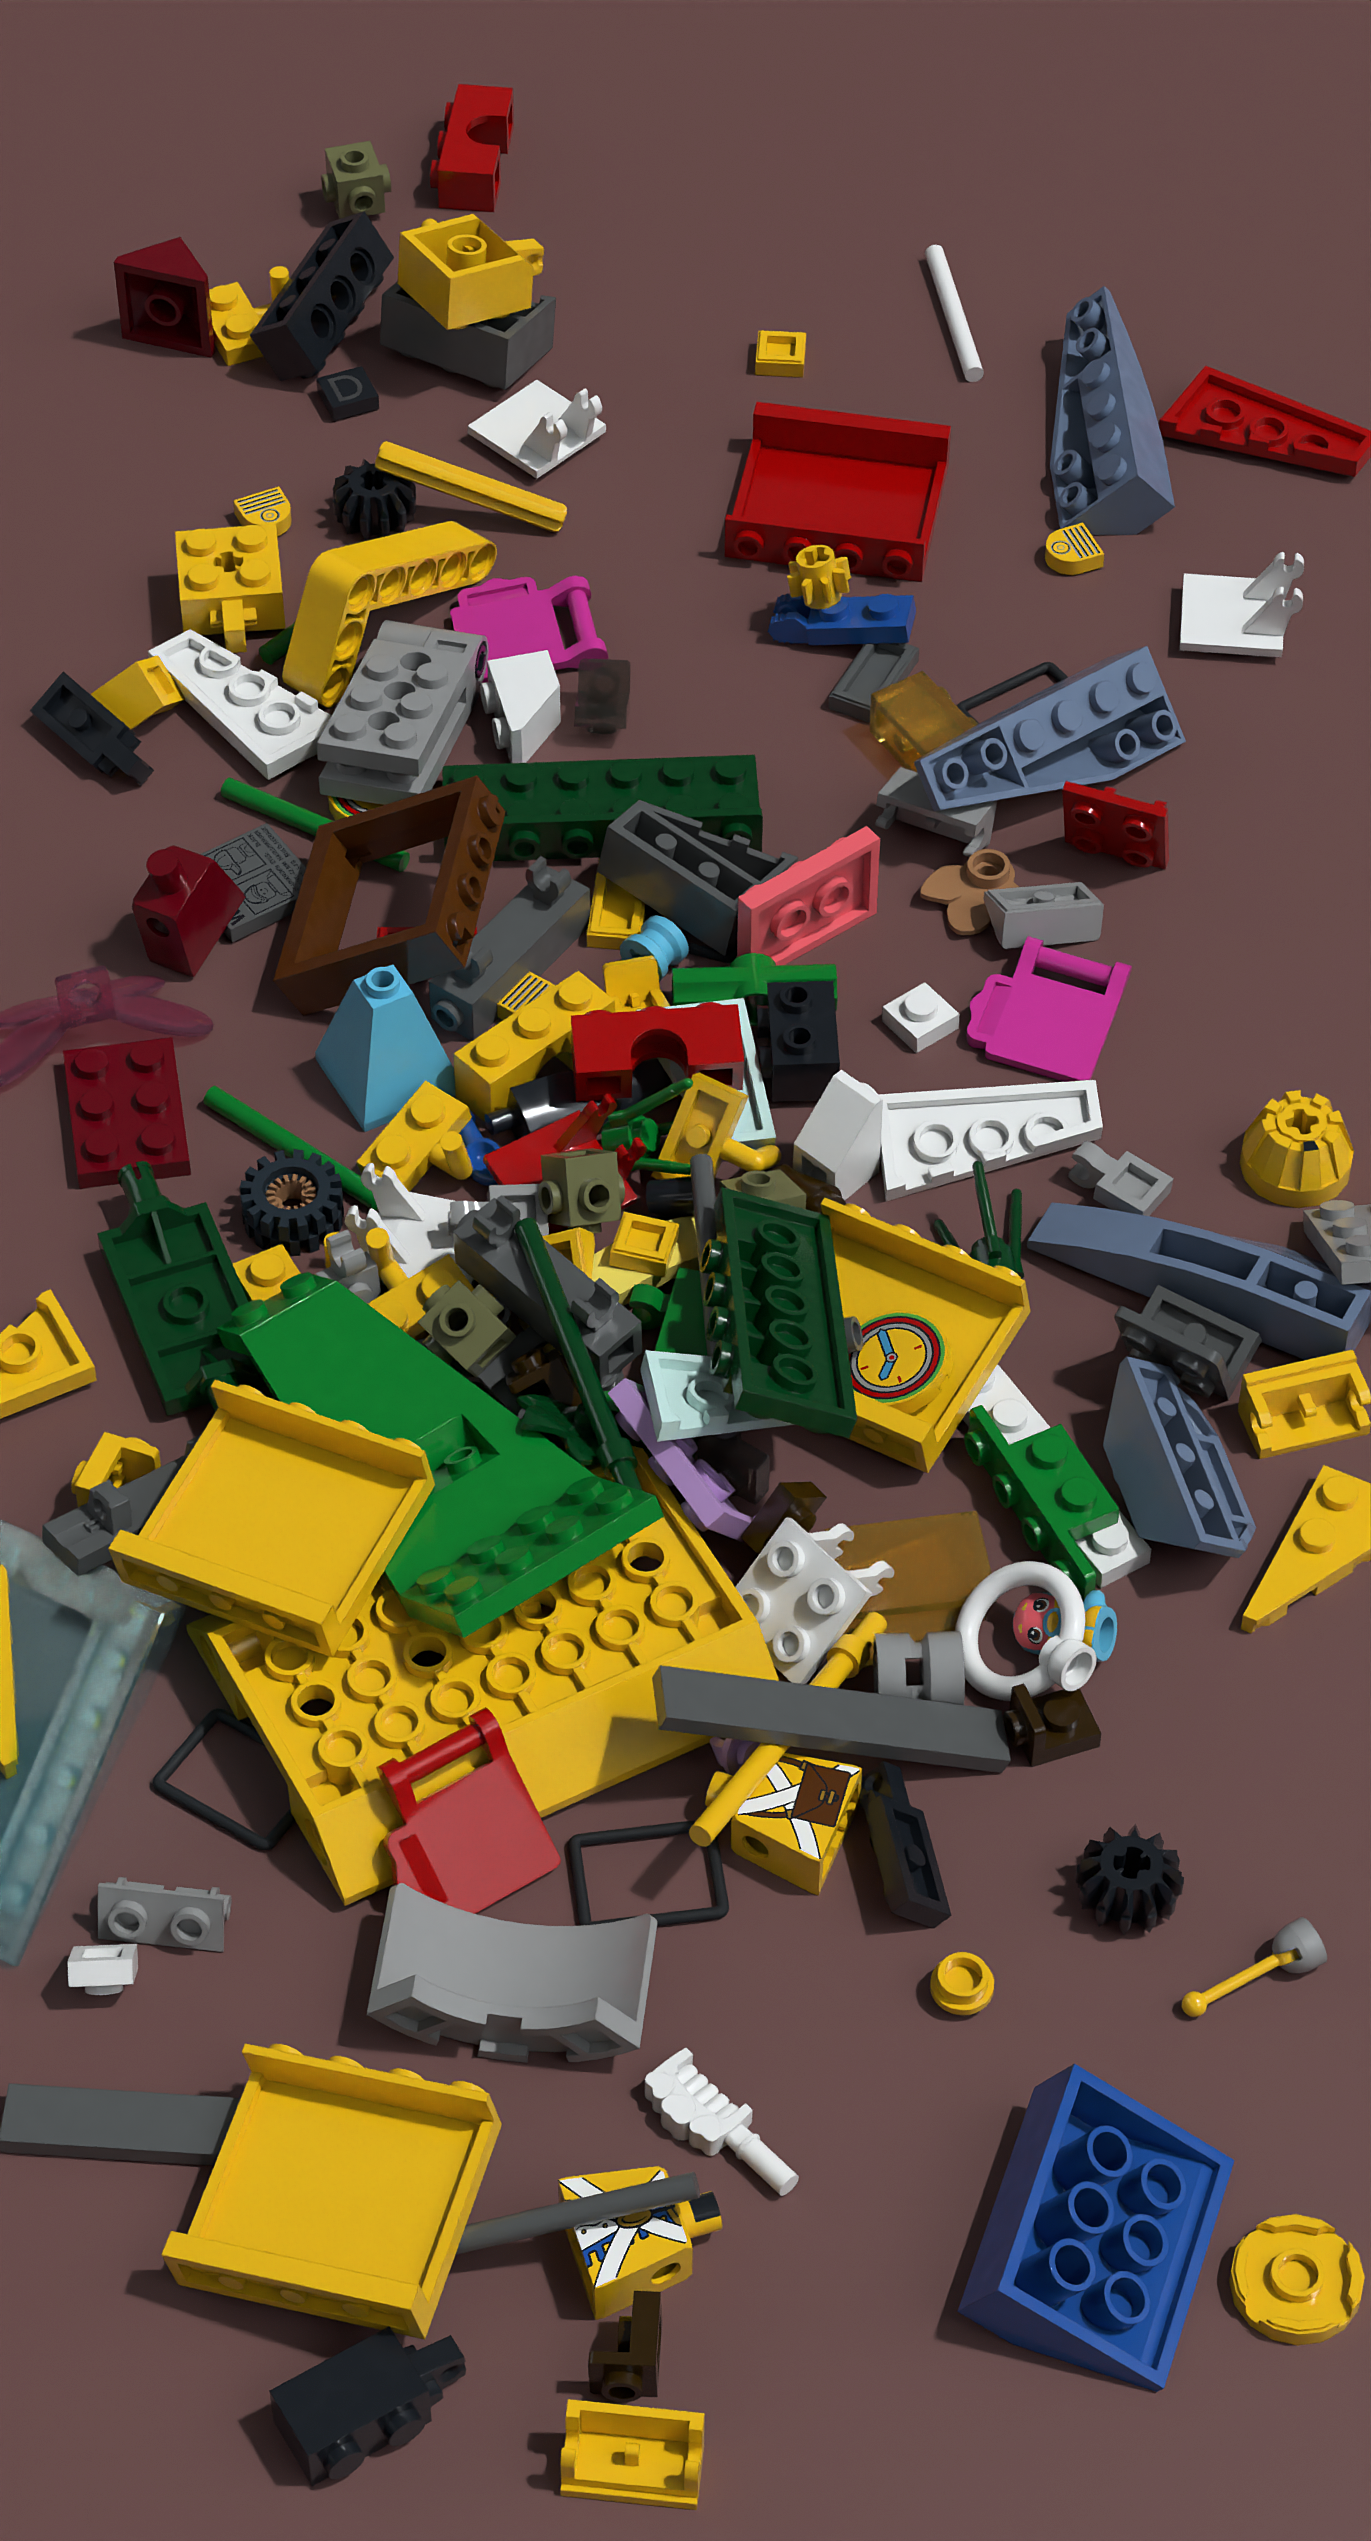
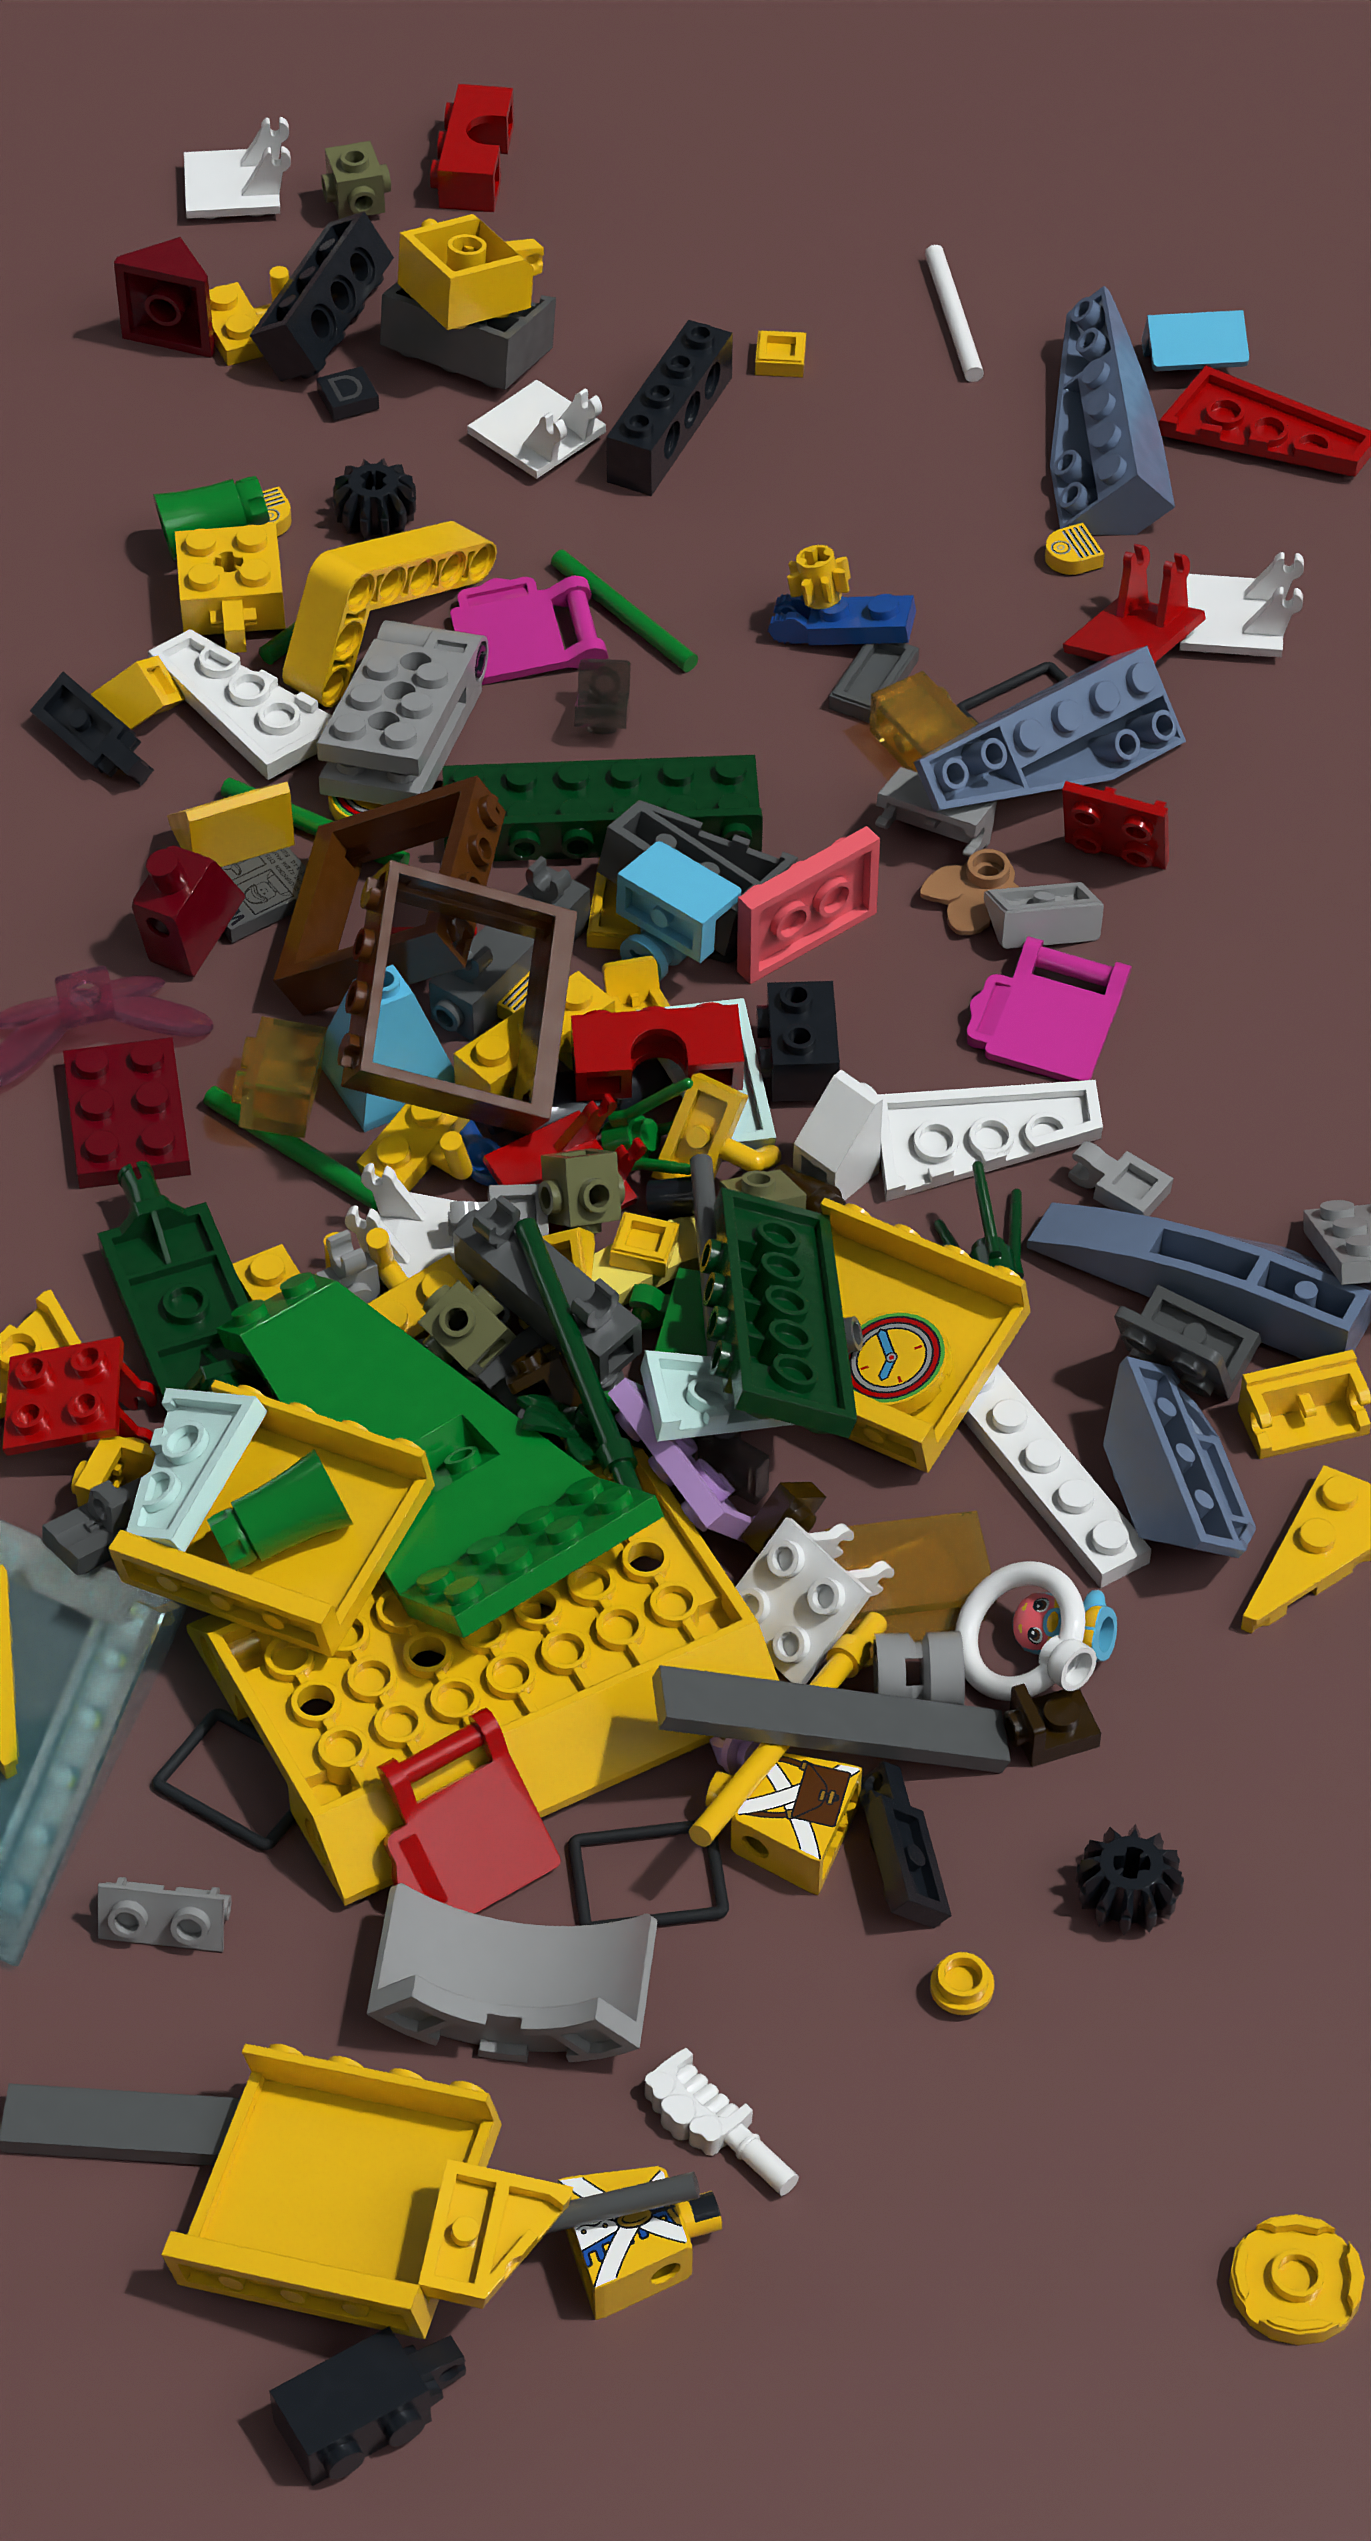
(72, 1397): none -> red plate
(103, 1968): white plate -> none
(192, 1462): none -> light aqua wing
(211, 507): none -> green plant
(237, 825): none -> yellow slope
(239, 179): none -> white plate
(280, 1076): none -> clear yellow brick
(280, 1514): none -> green plant
(291, 1179): black bush -> none
(470, 486): yellow axle -> none
(485, 2230): none -> yellow wing
(524, 700): white slope -> none
(544, 1011): none -> reddish brown window
(627, 612): none -> green bar
(632, 2454): yellow hinge -> none
(635, 2367): dark brown bracket -> none
(669, 407): none -> black brick
(674, 899): none -> medium azure panel
(743, 979): green piece -> none
(840, 483): red panel -> none
(920, 1017): white plate -> none
(1047, 1489): green bracket -> none
(1097, 2231): blue slope -> none
(1135, 621): none -> red plate
(1196, 340): none -> medium azure panel
(1294, 1948): hinge -> none
(1297, 1151): yellow piece -> none

